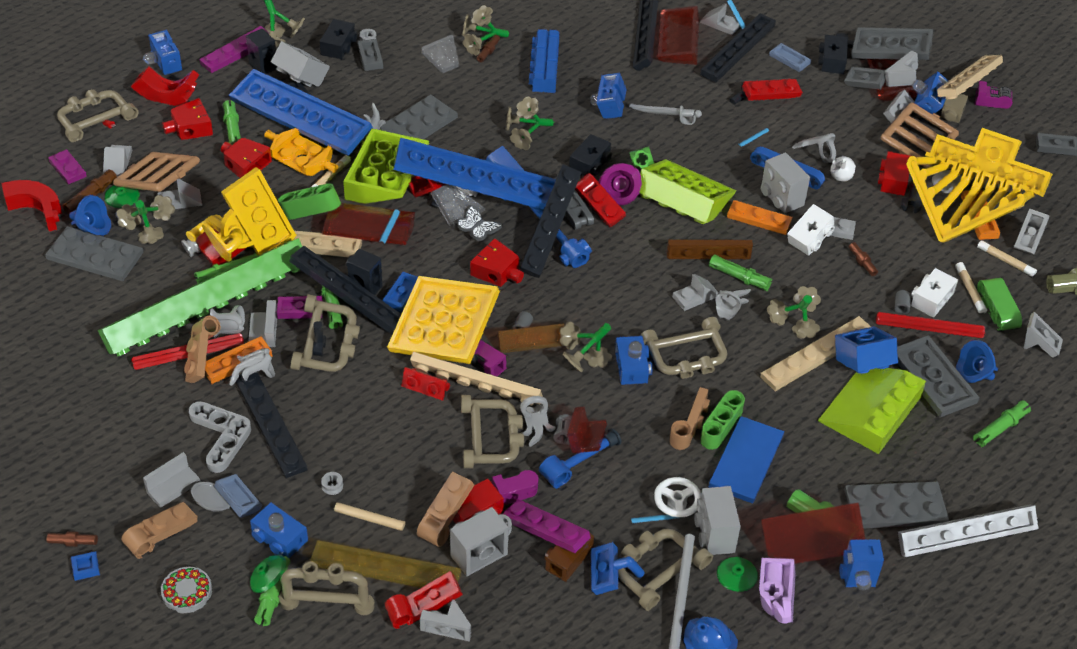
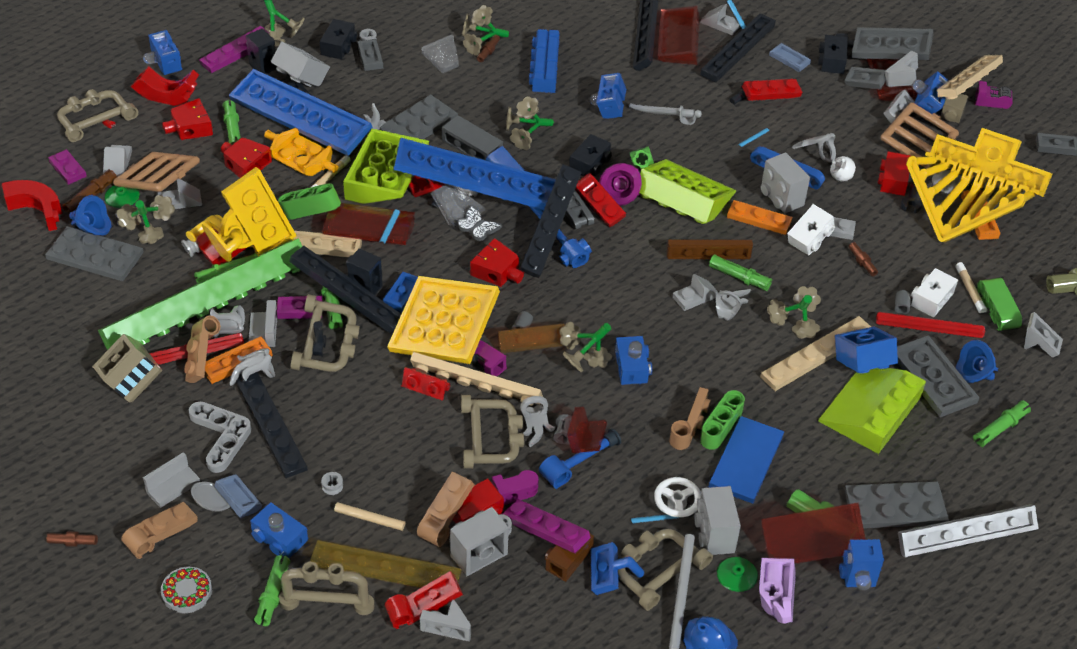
(85, 565): blue tile -> none
(127, 367): none -> dark tan slope
(267, 573): green piece -> none
(469, 138): none -> dark grey brick
(684, 368): dark tan bar -> none
(1007, 258): tan bar -> none
(1031, 231): light grey slope -> none

